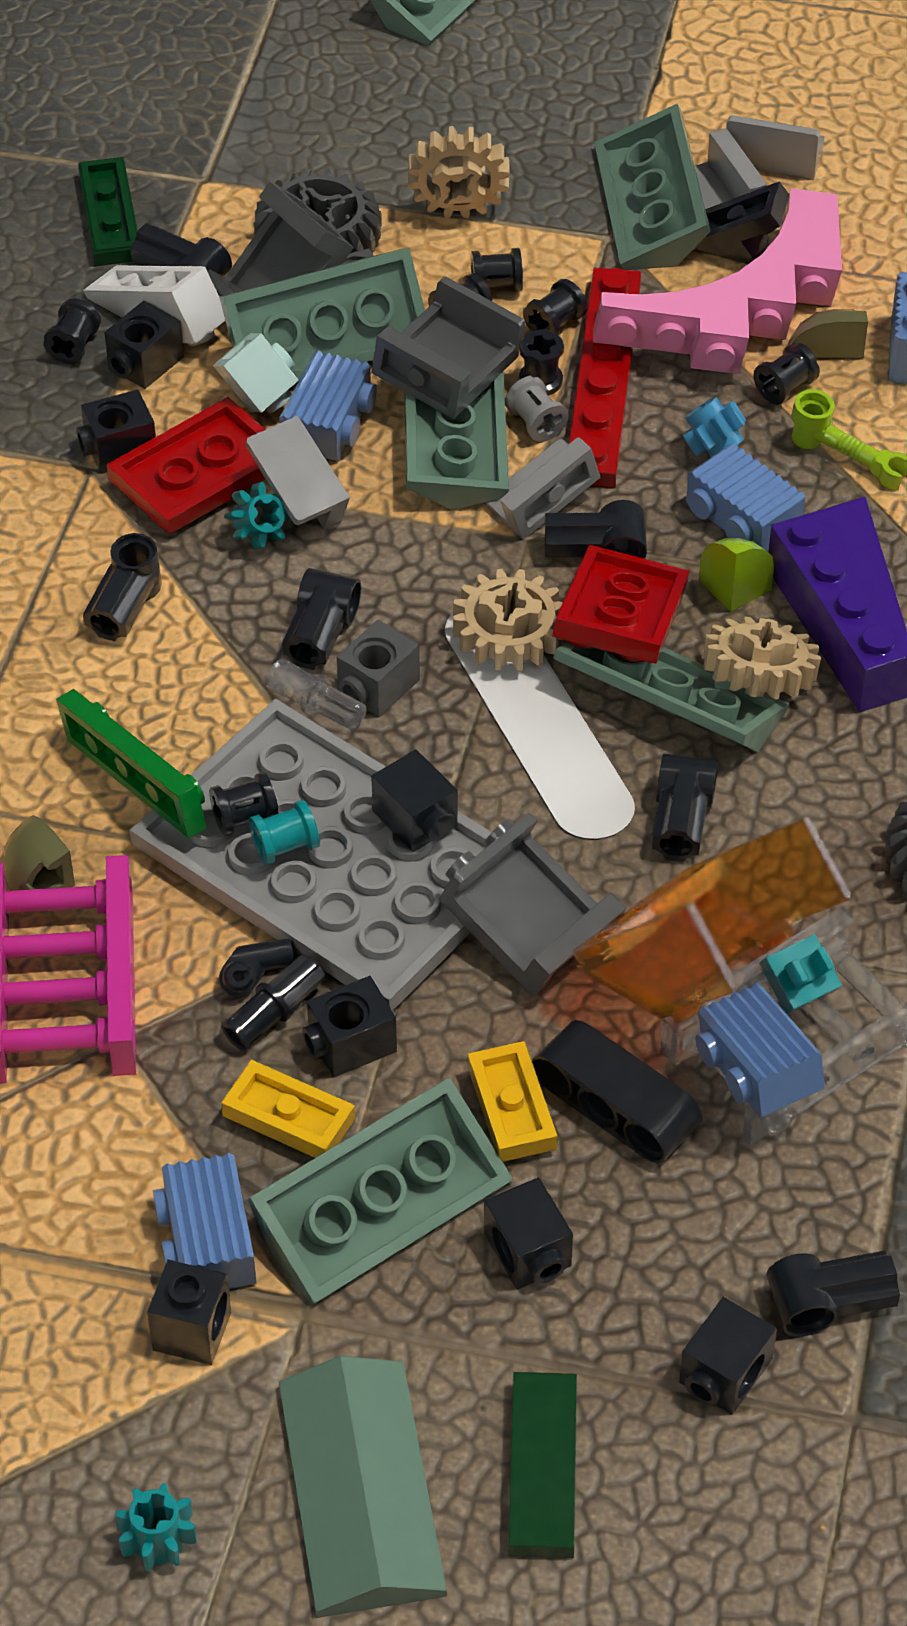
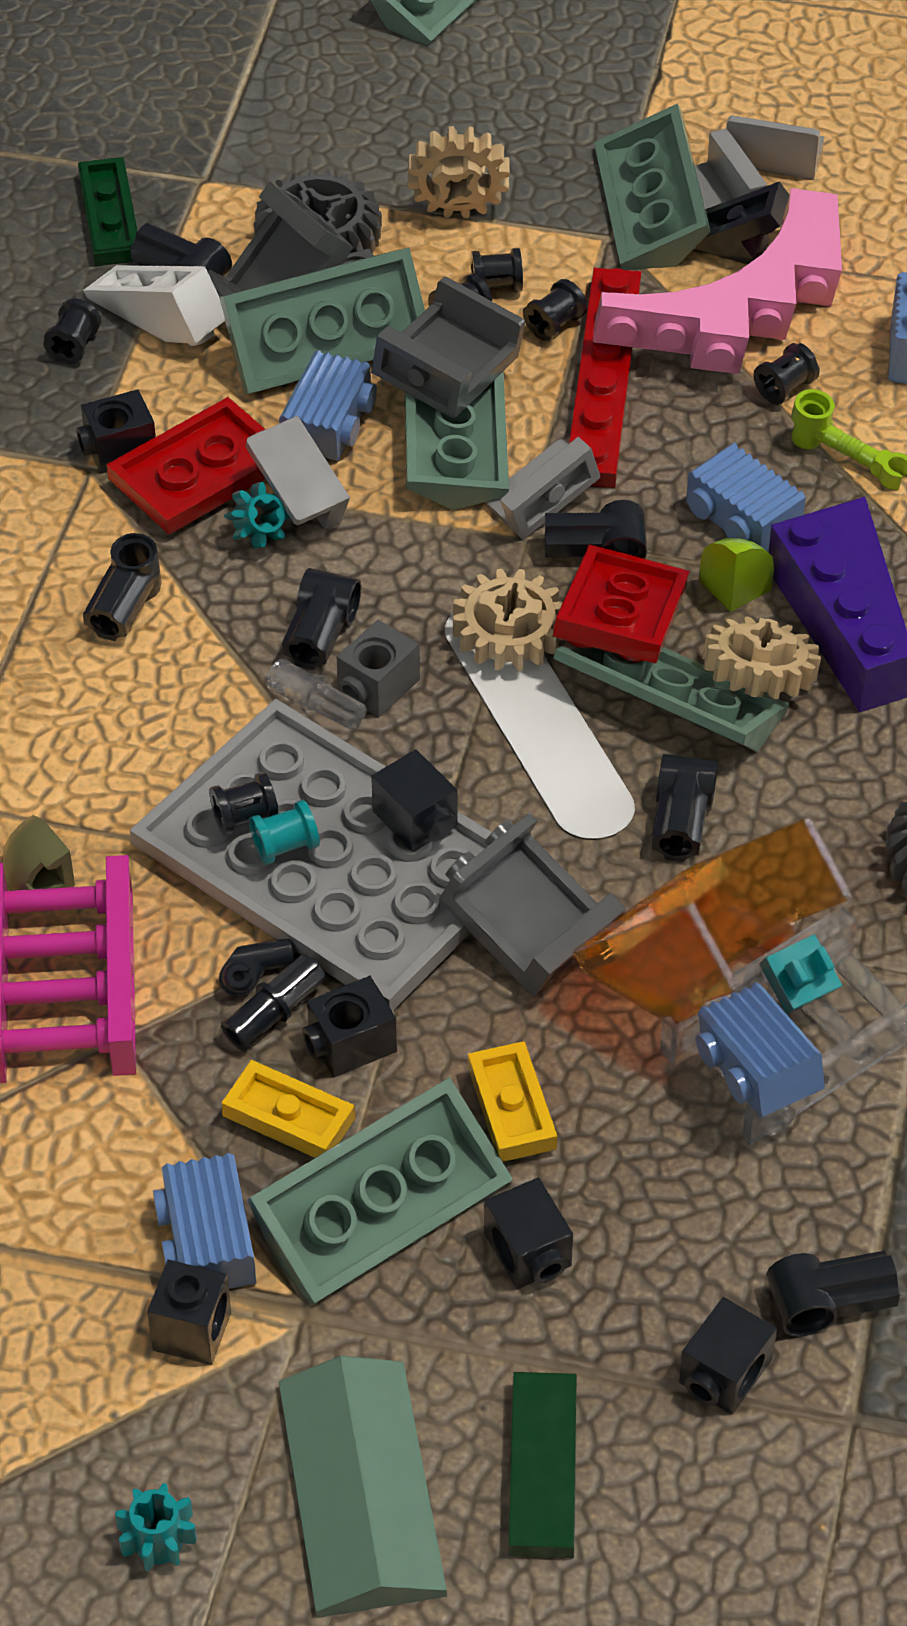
(132, 763): green plate -> none
(144, 344): black brick -> none
(258, 373): light aqua brick -> none
(536, 408): light grey bush -> none
(541, 358): black bush -> none
(617, 1091): black beam -> none
(713, 427): dark azure gear -> none
(833, 333): olive brick -> none

